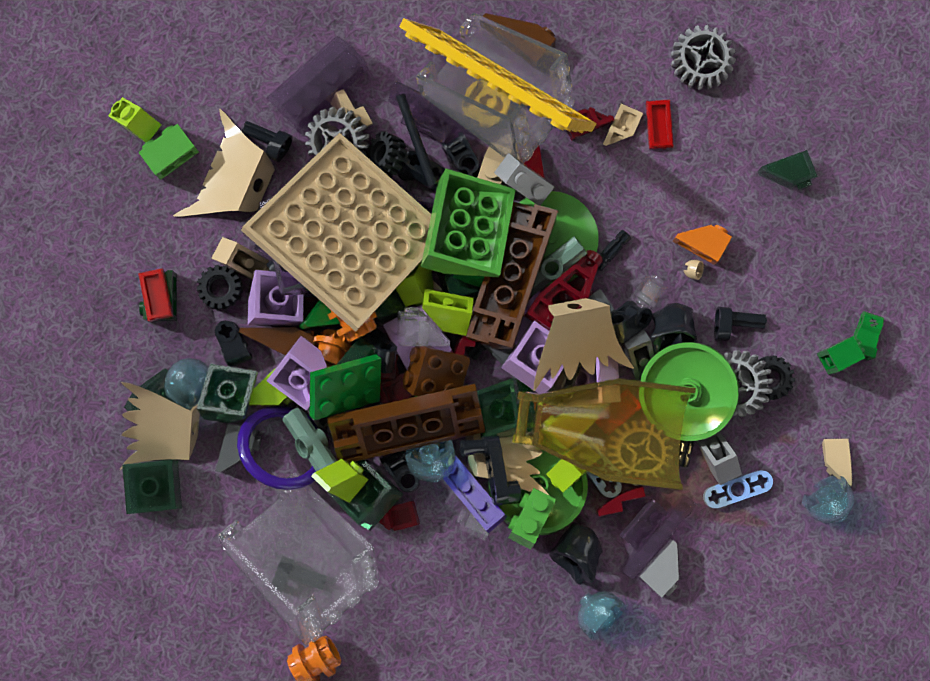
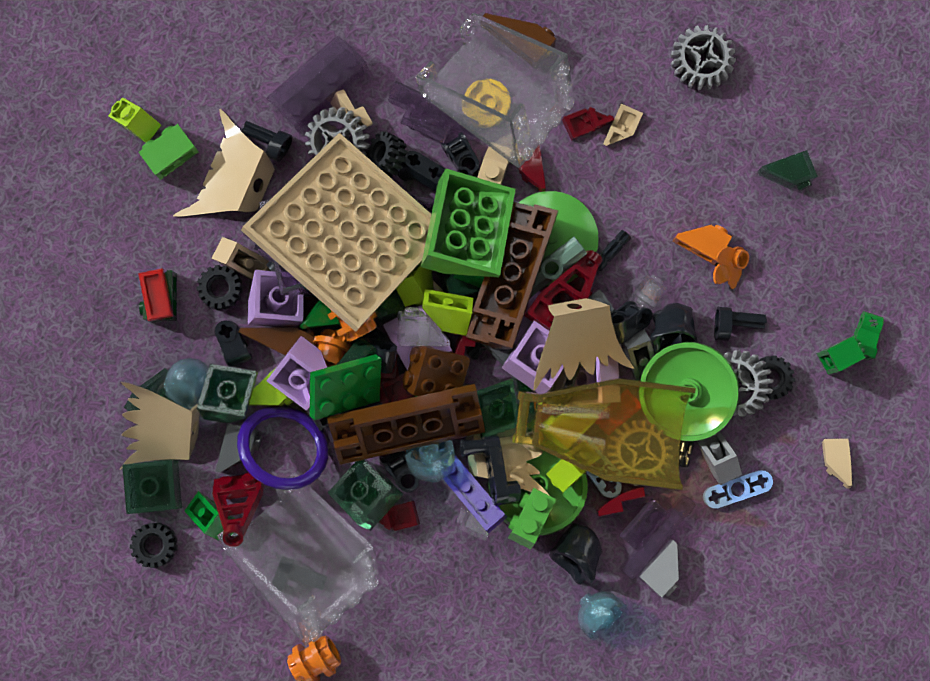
(139, 540): none -> black tyre
(205, 515): none -> green slope
(236, 487): none -> dark red plate
(309, 442): sand green piece -> none
(341, 479): lime slope -> none
(416, 140): black piece -> none
(499, 78): yellow plate -> none
(524, 179): light grey brick -> none
(659, 124): red tile -> none
(694, 269): tan hinge -> none
(730, 265): none -> orange plate
(834, 499): clear light blue cylinder -> none

